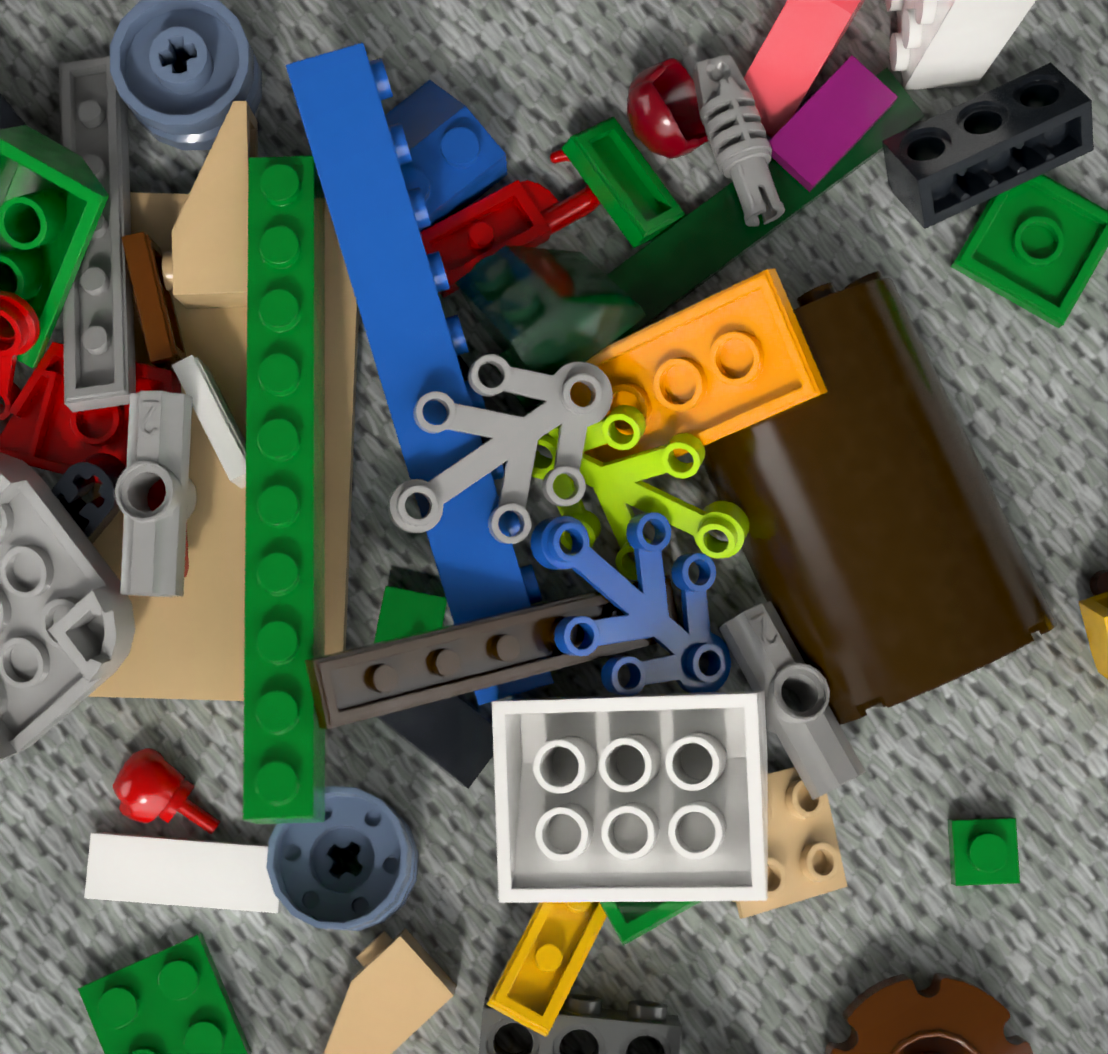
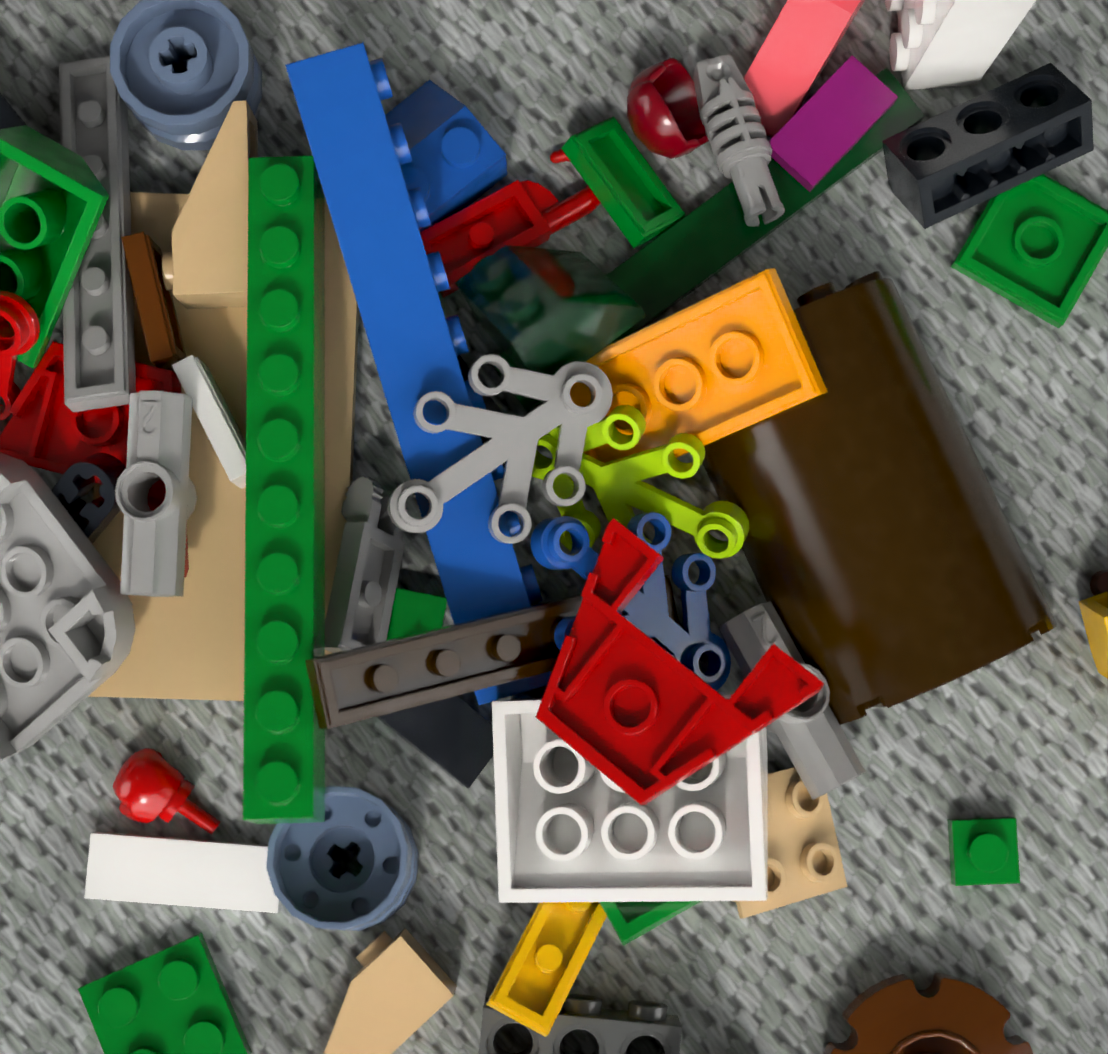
(365, 569): none -> light grey hinge
(638, 706): none -> red wing

